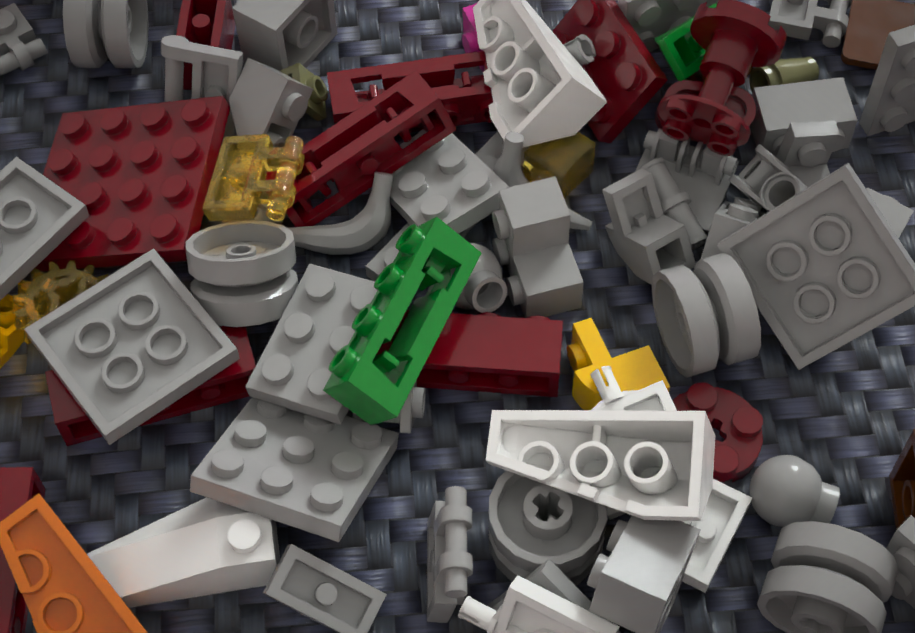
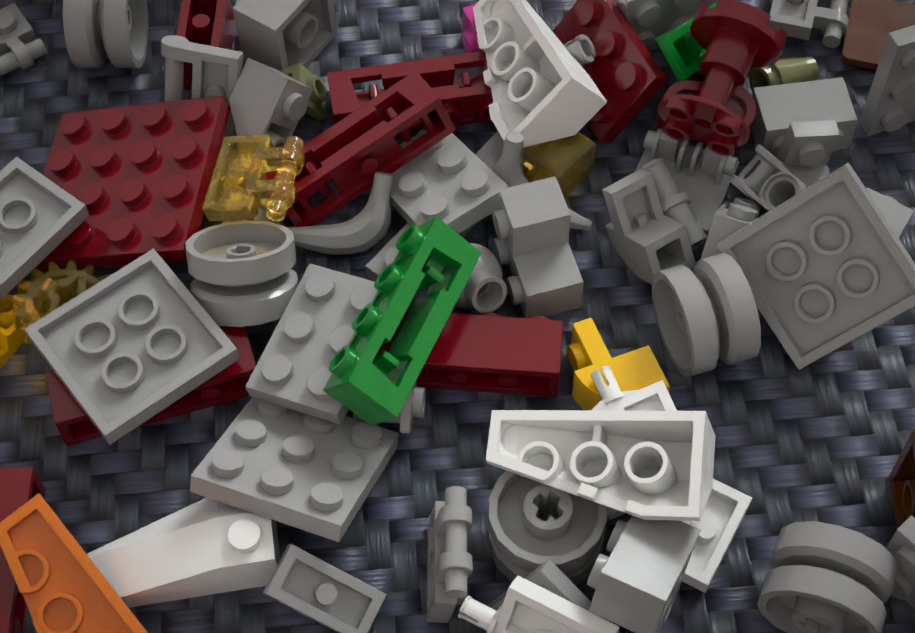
(737, 424): dark red plate -> none
(791, 491): light grey piece -> none

